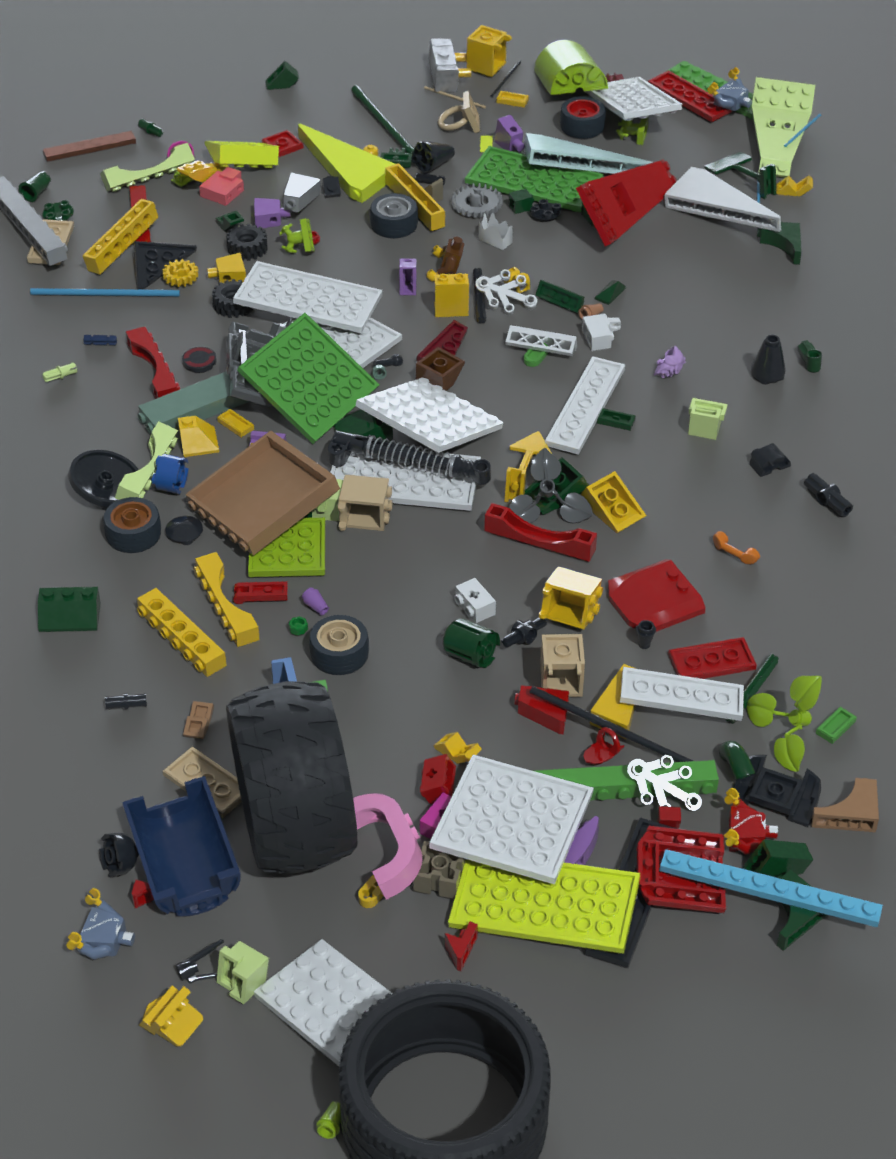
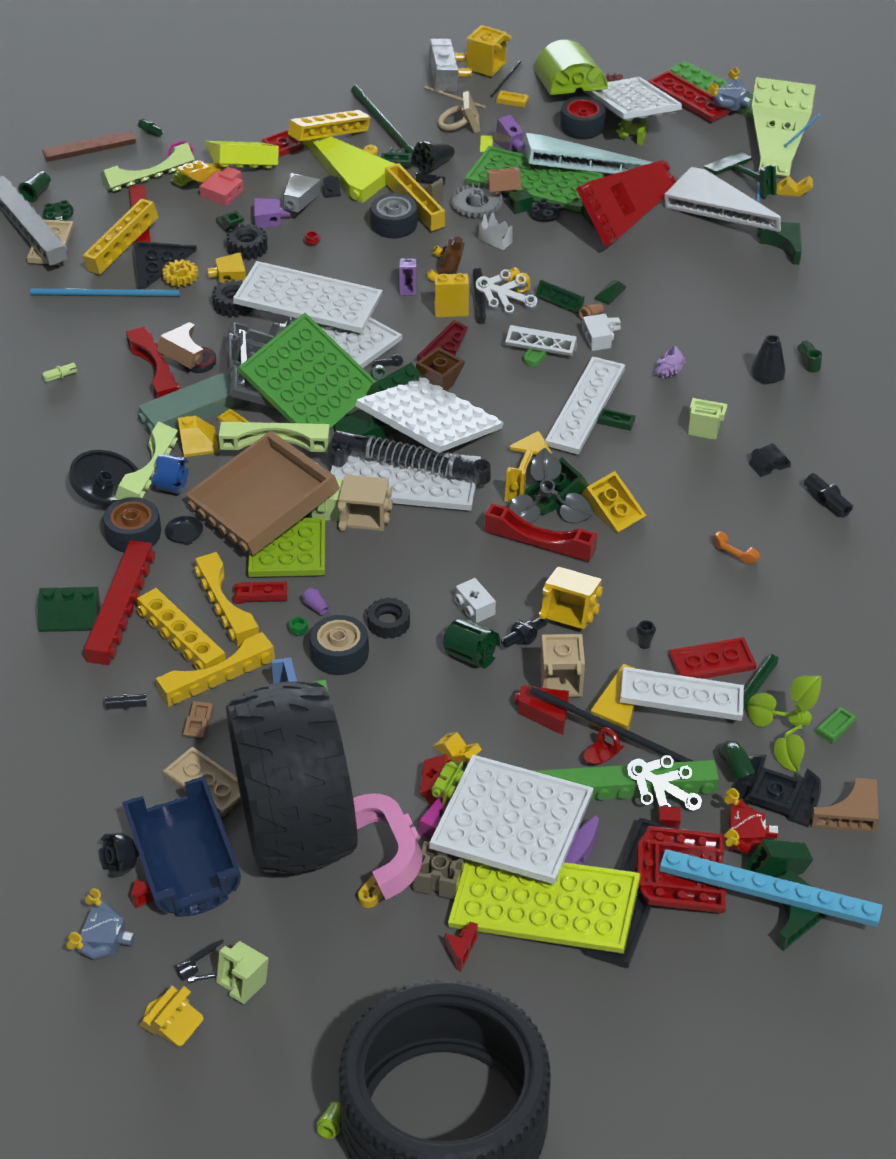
(100, 339): dark blue axle -> none
(119, 603): none -> red brick
(180, 347): none -> medium nougat arch
(182, 685): none -> yellow arch
(242, 434): none -> yellowish green arch
(282, 77): dark green slope -> none
(297, 237): lime piece -> none
(321, 997): white plate -> none
(328, 125): none -> yellow brick
(388, 629): none -> black tyre
(399, 377): none -> dark green arch
(447, 787): none -> lime hinge
(503, 180): none -> nougat brick
(656, 595): red wedge -> none

